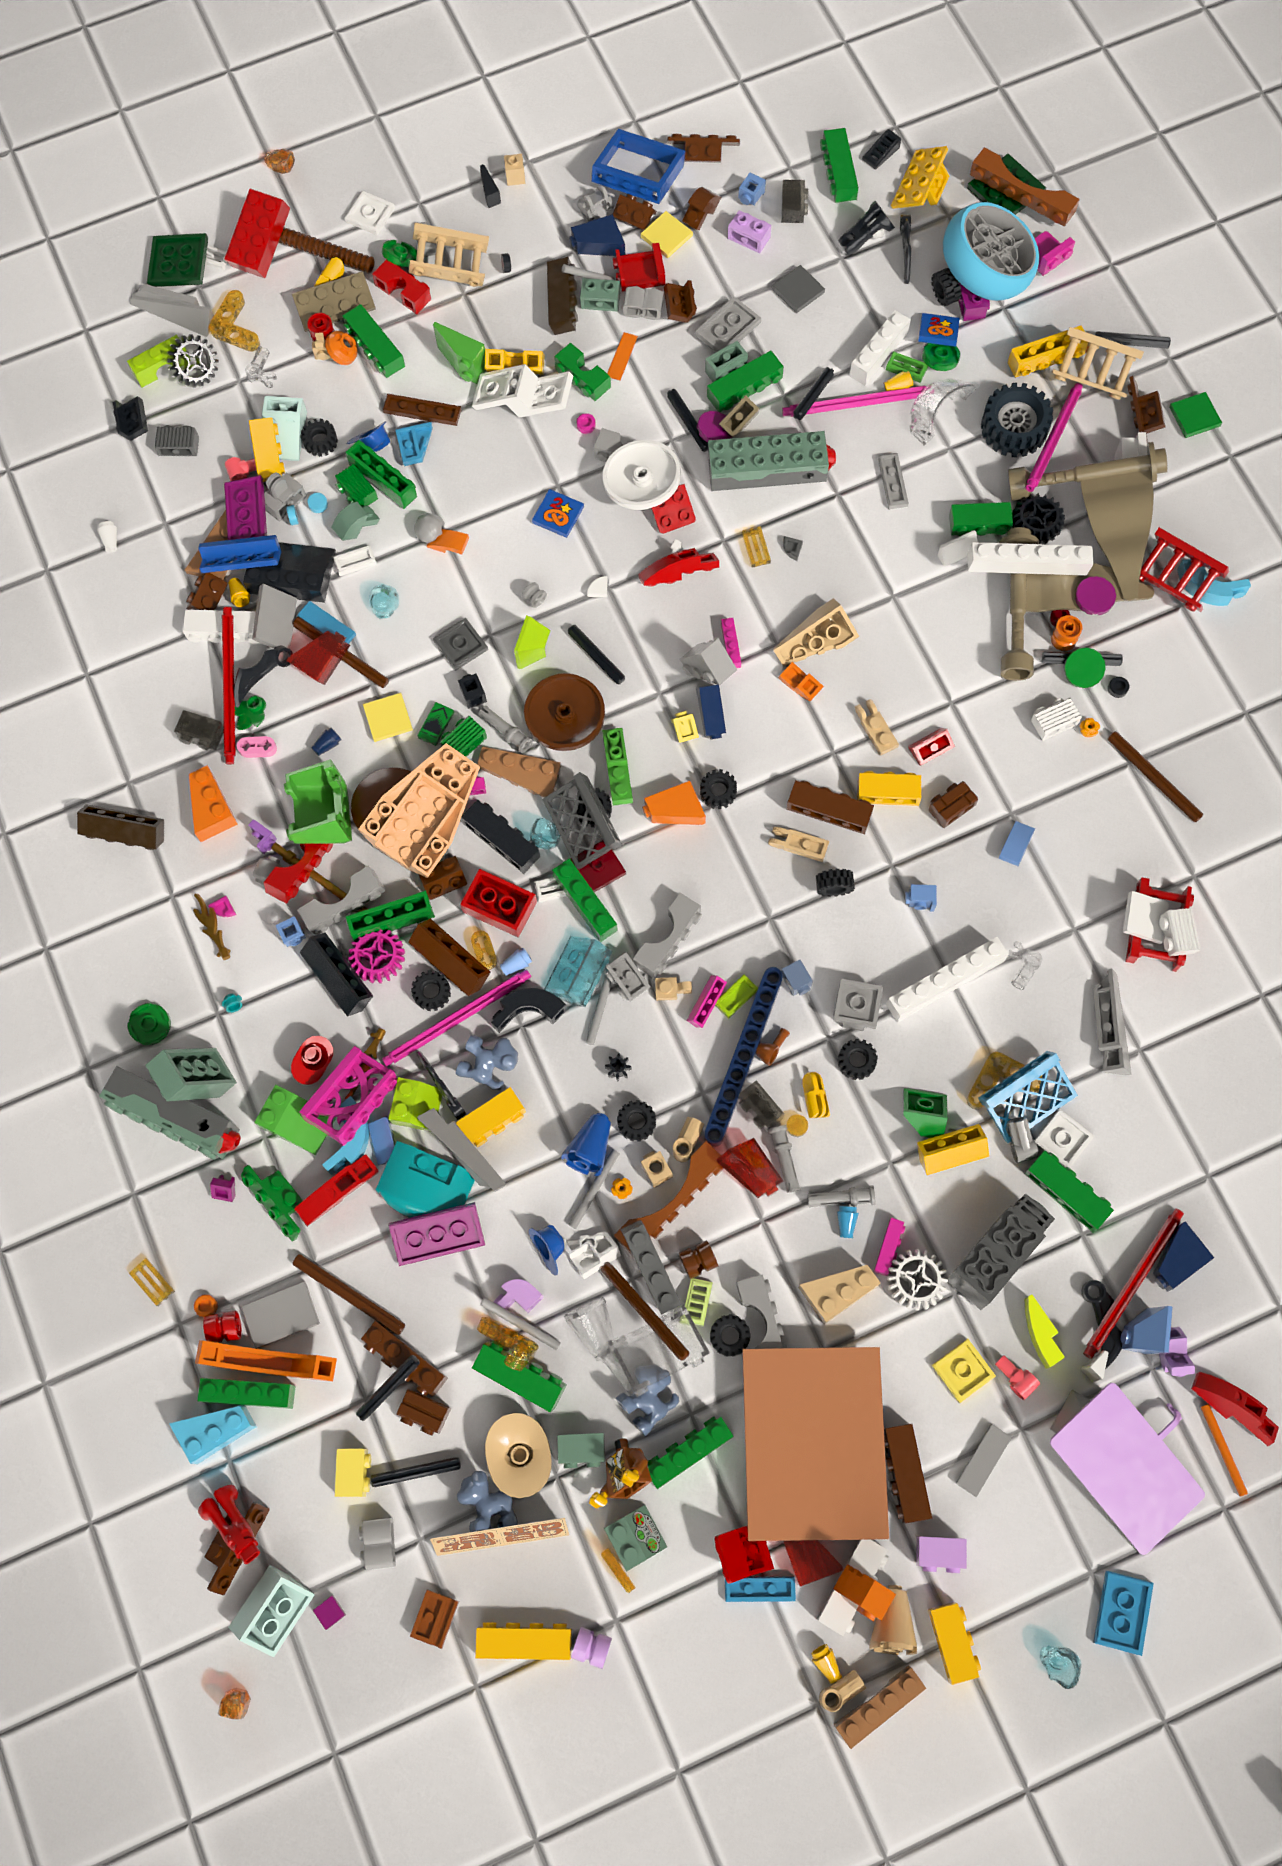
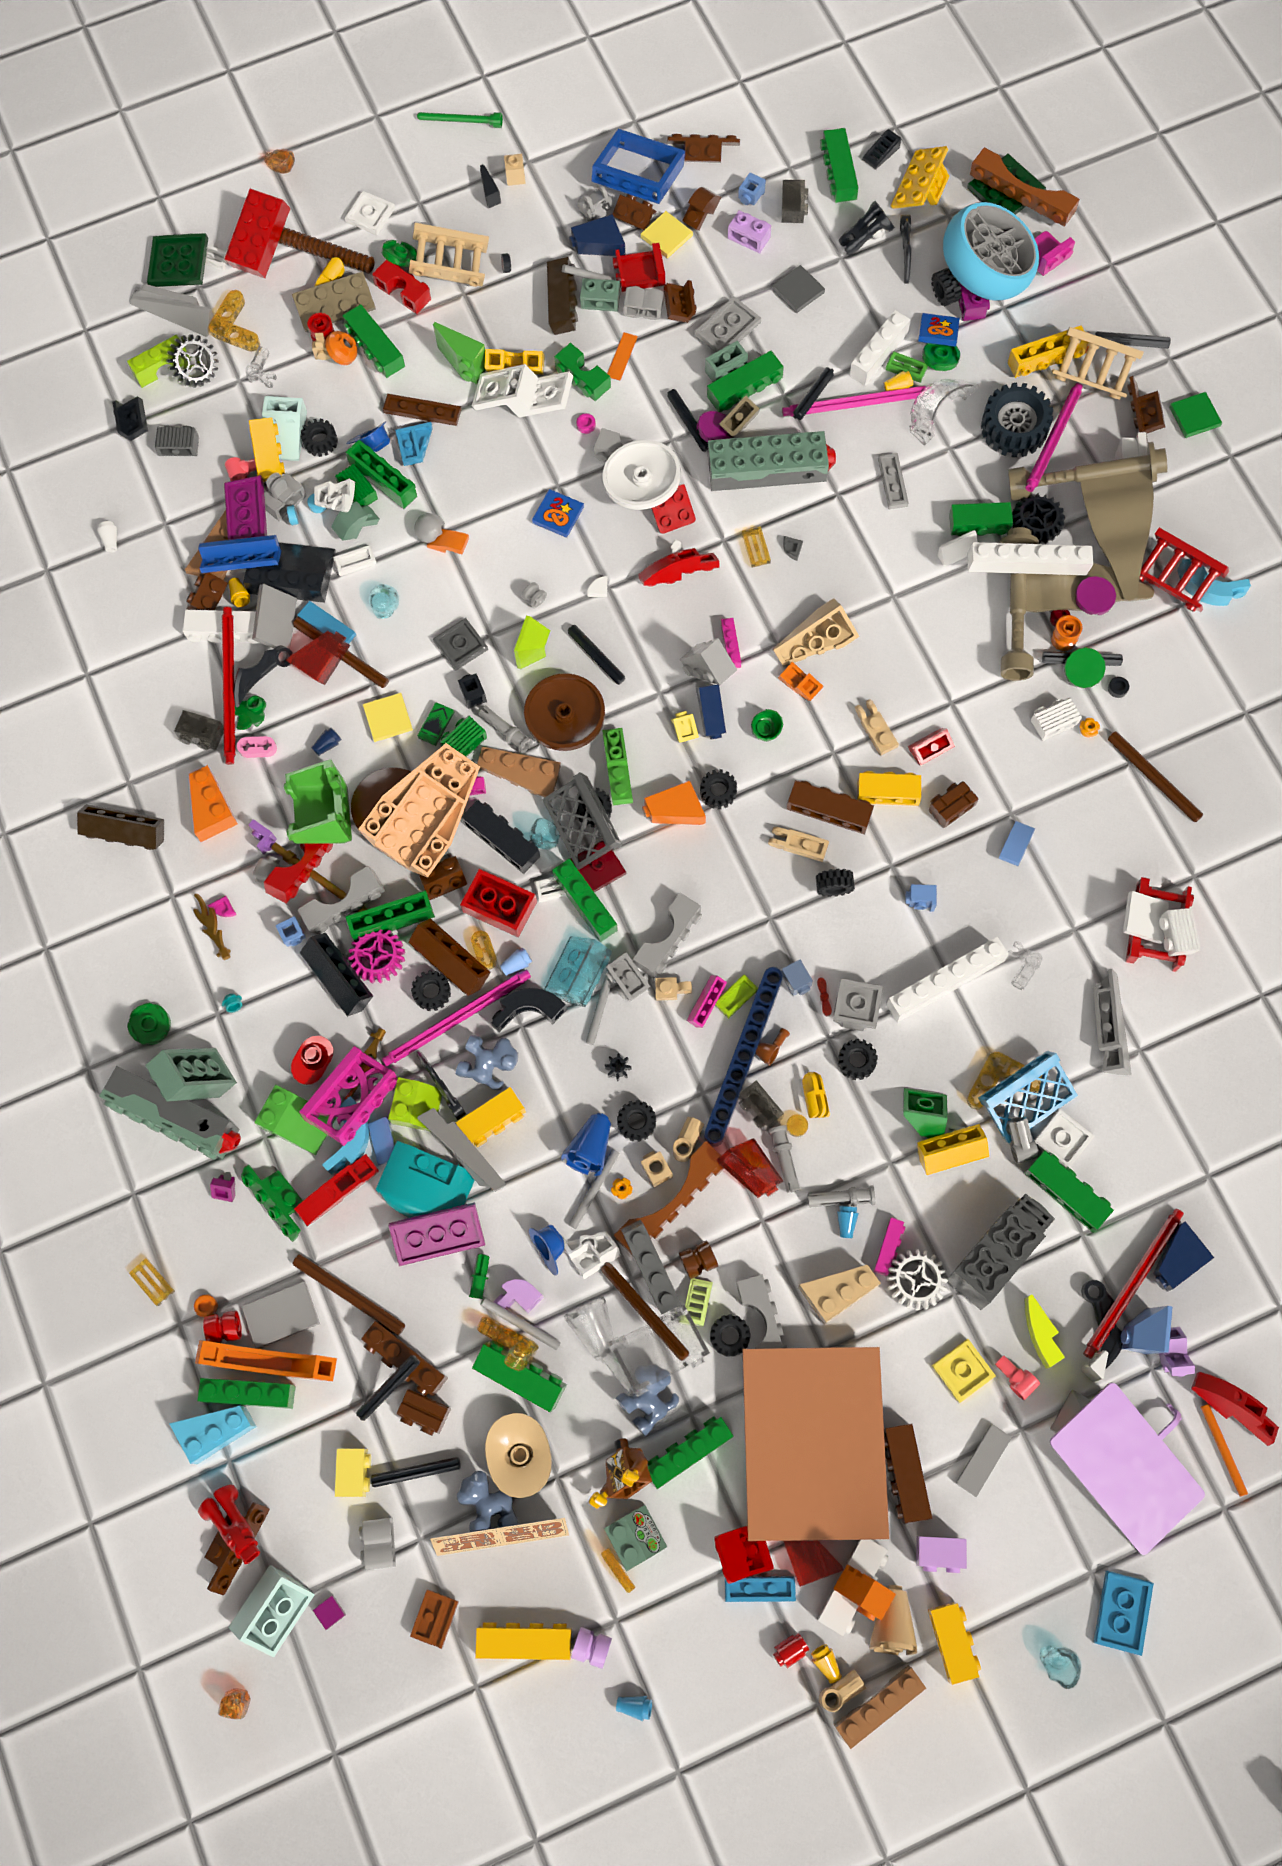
(335, 496): none -> white slope
(479, 1276): none -> green axle
(494, 120): none -> green piece
(581, 1449): sand green brick -> none
(636, 1707): none -> dark azure cone
(767, 725): none -> green hair
(790, 1650): none -> red brick
(824, 996): none -> clear red piece

